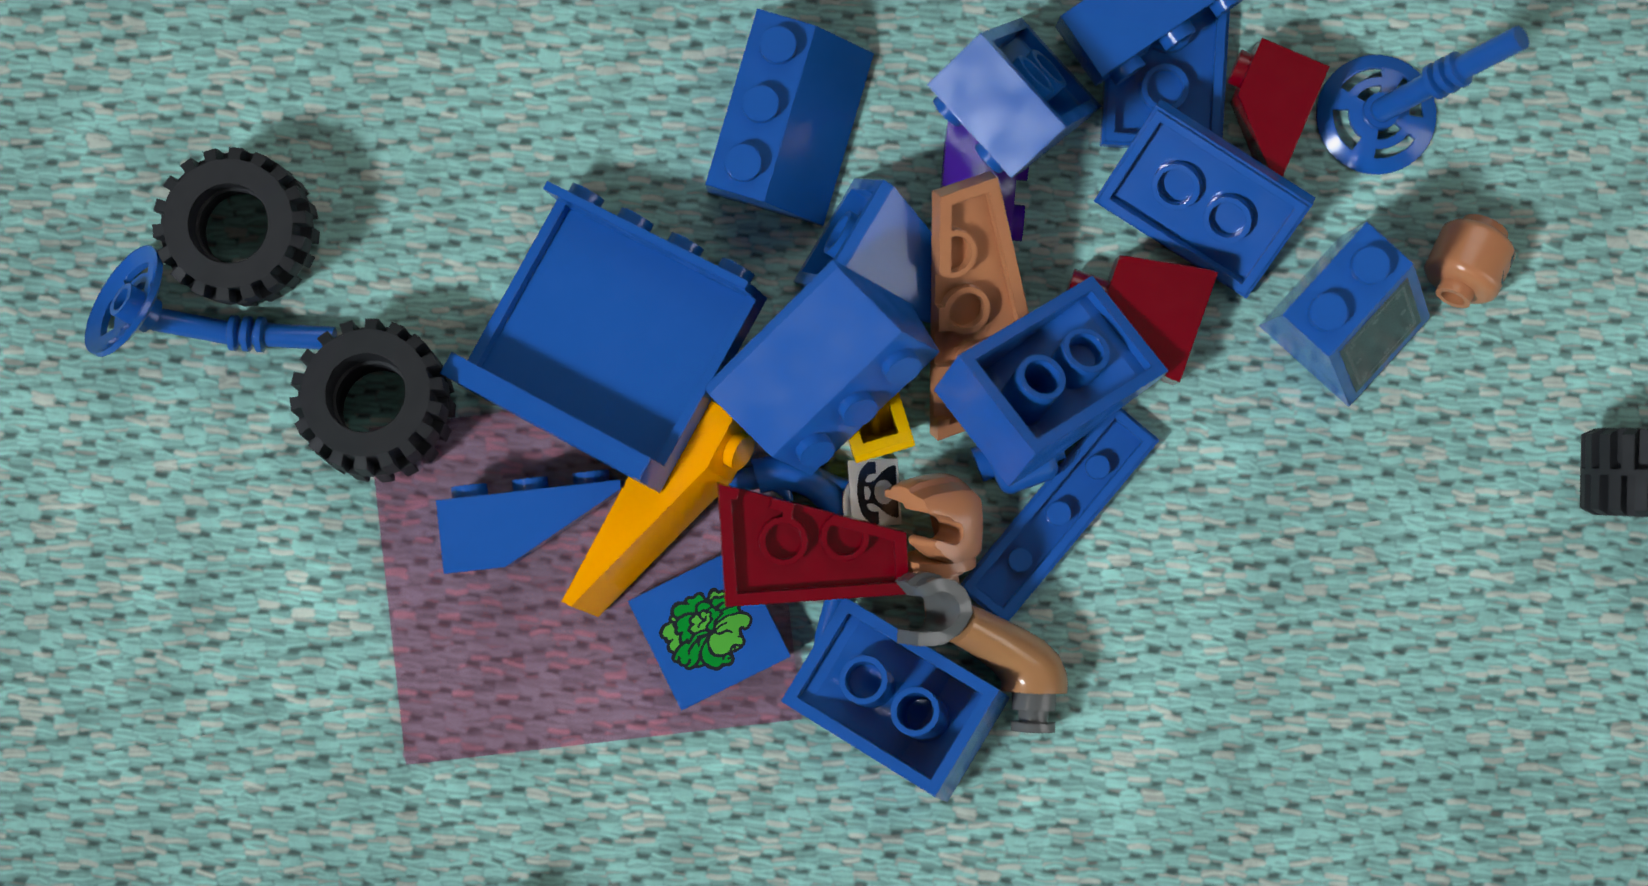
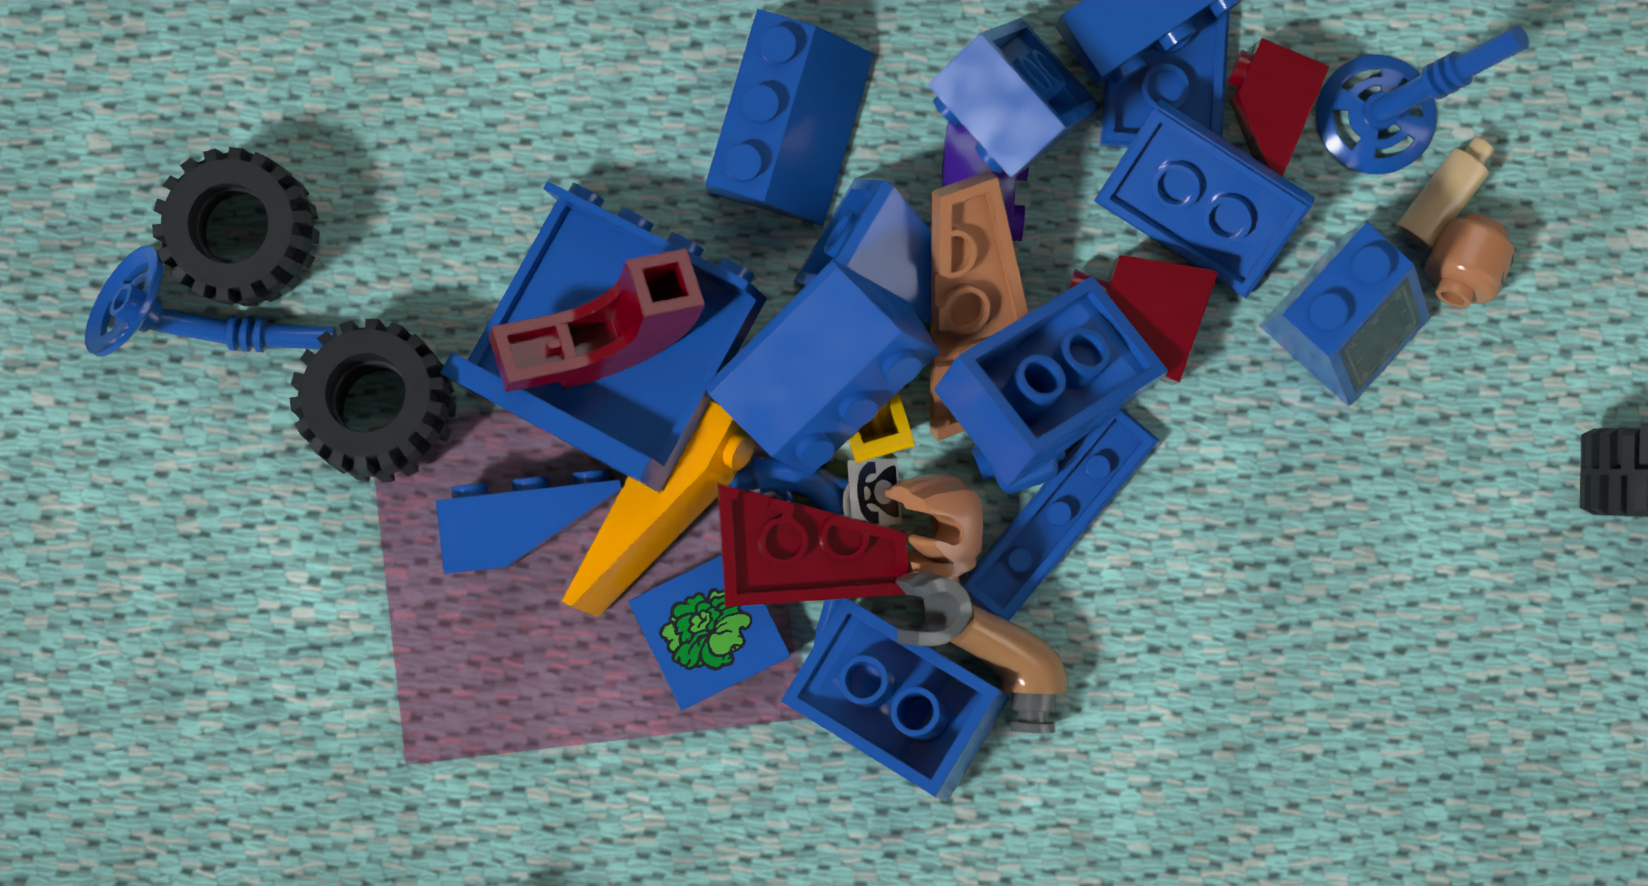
(628, 324): none -> dark red arch
(1446, 194): none -> tan cylinder

